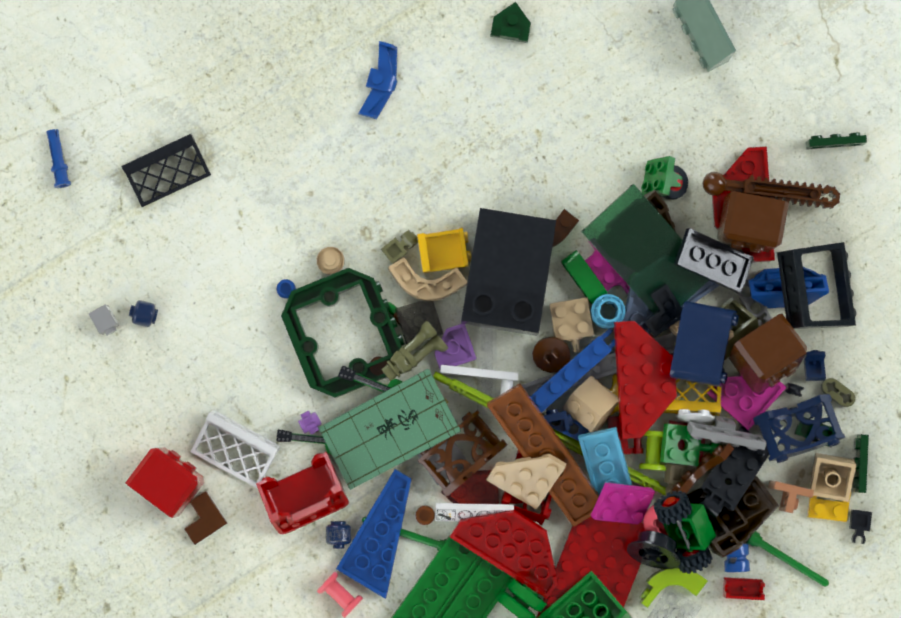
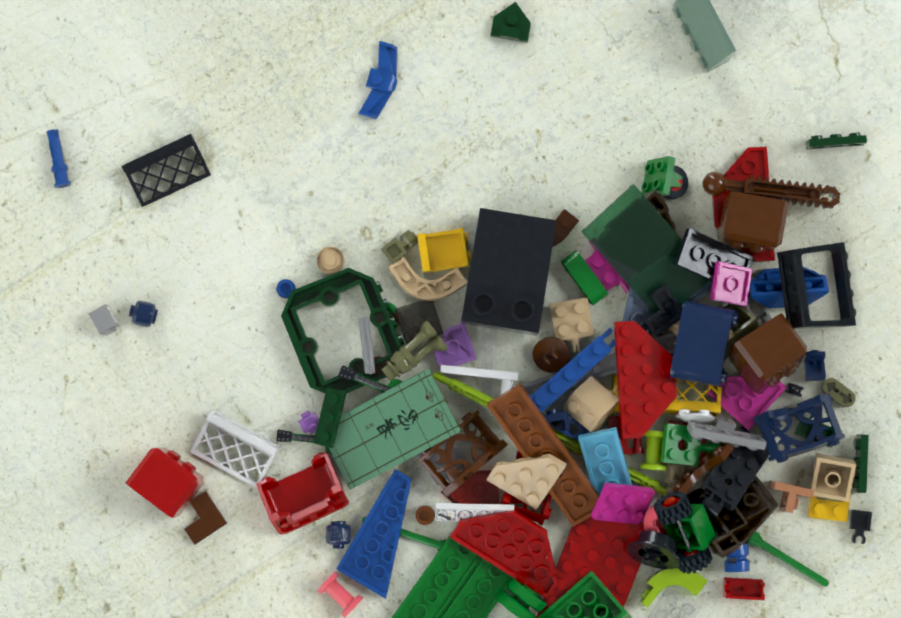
(330, 417): none -> dark green plate
(367, 348): none -> light grey axle
(608, 299): medium azure piece -> none
(731, 284): none -> tile

